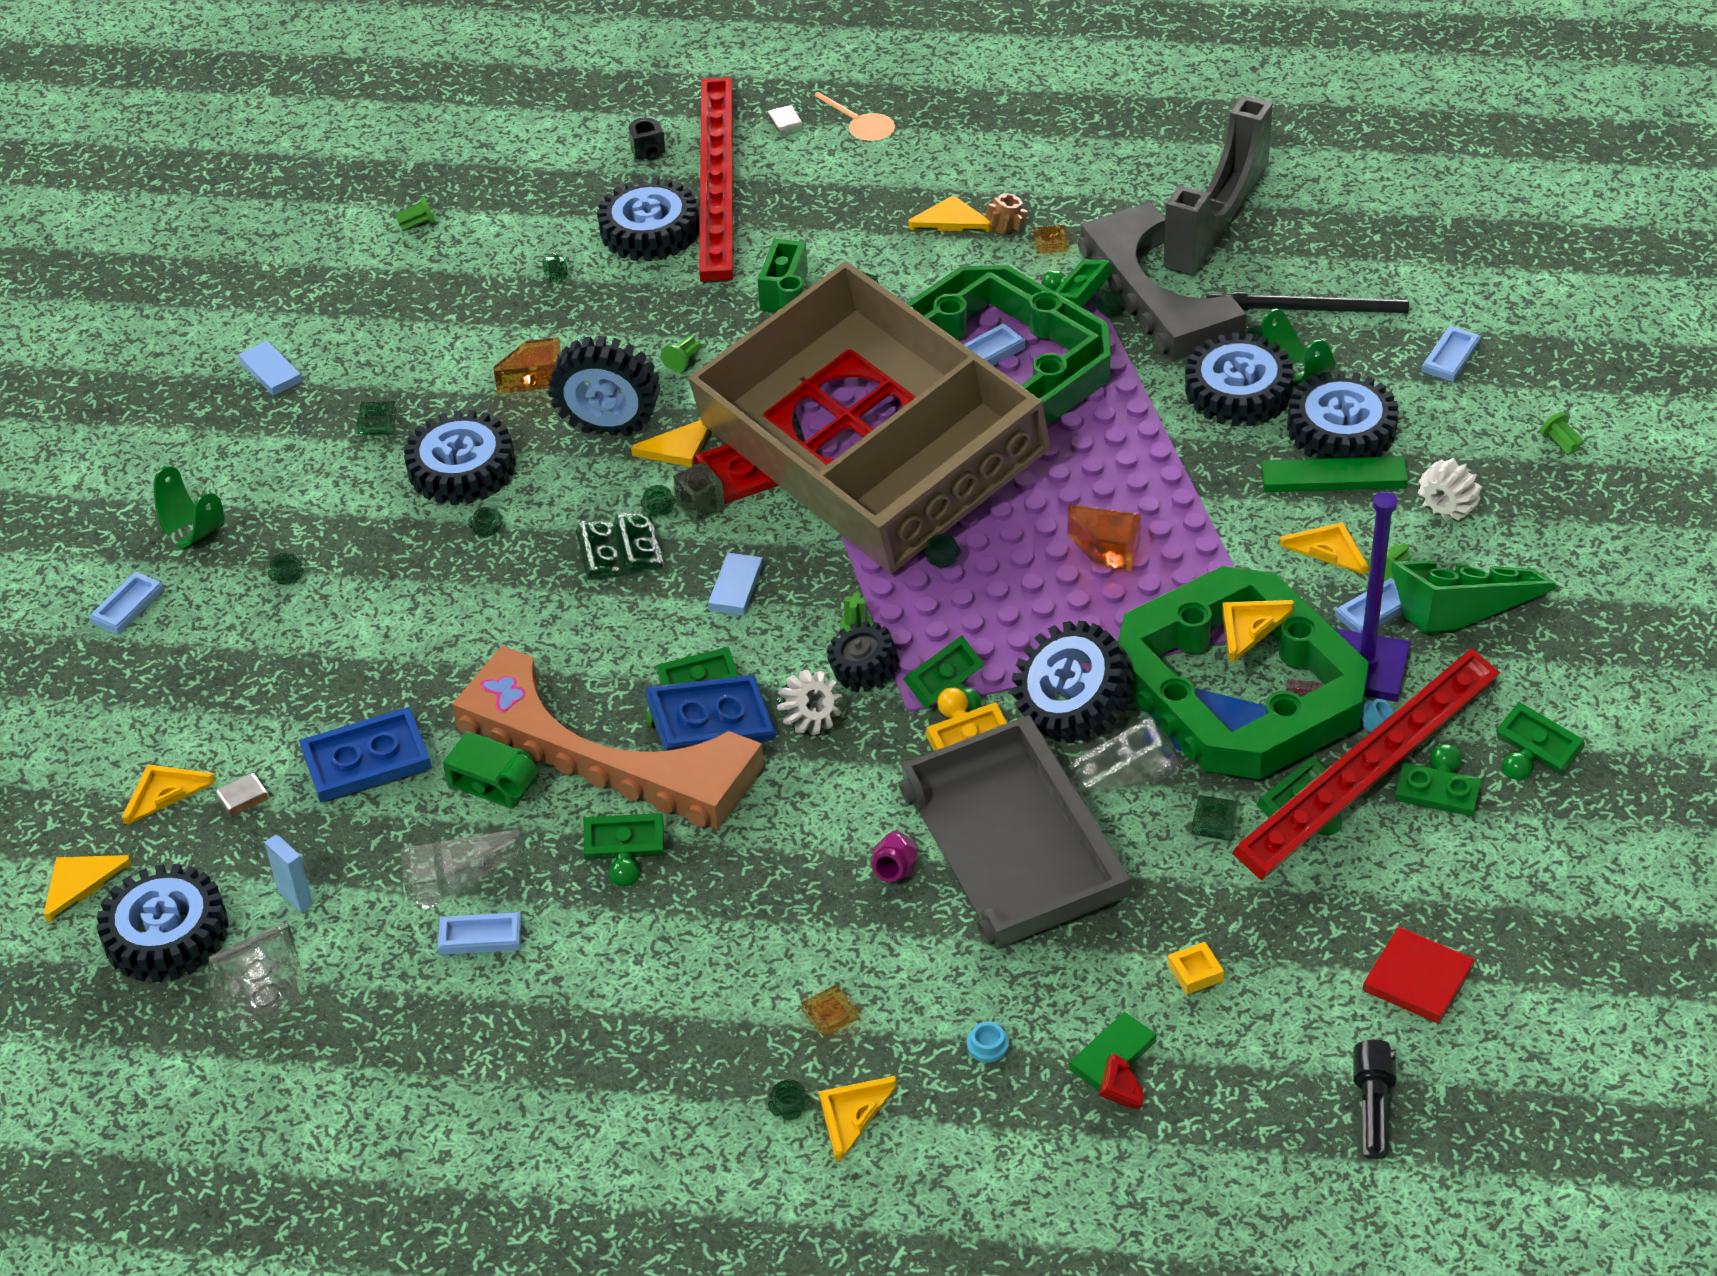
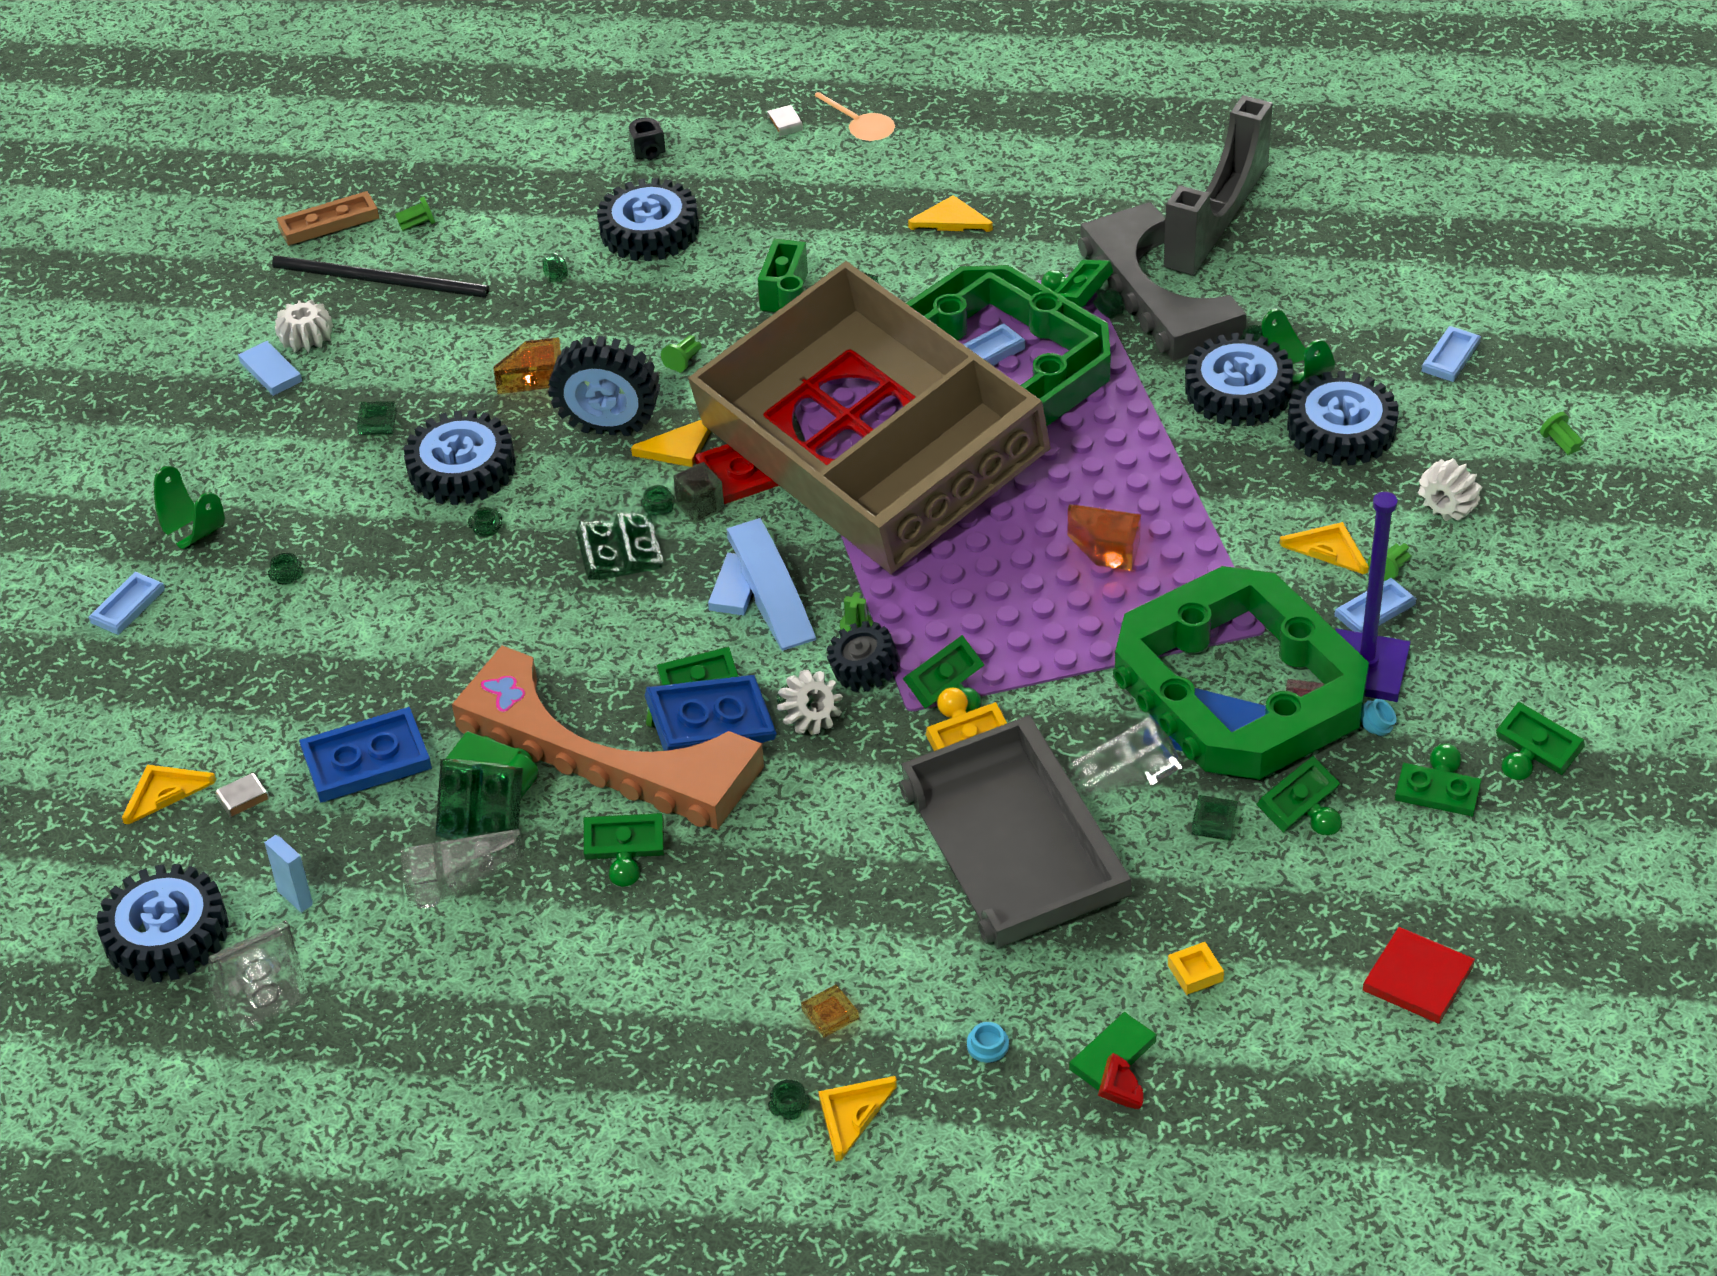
(78, 878): yellow tile -> none
(303, 325): none -> white gear
(327, 218): none -> medium nougat plate
(380, 276): none -> black piece
(477, 798): none -> clear green slope
(479, 933): light blue tile -> none
(716, 180): red plate -> none
(771, 584): none -> light blue slope
(894, 857): magenta rock -> none
(942, 550): clear green plate -> none
(1006, 213): medium nougat gear -> none
(1050, 239): clear orange tile -> none
(1087, 694): wheel -> none
(1250, 622): yellow tile -> none
(1316, 303): black bar -> none
(1334, 474): green tile -> none
(1364, 764): red plate -> none
(1375, 1074): black piece -> none
(1458, 597): green wedge -> none

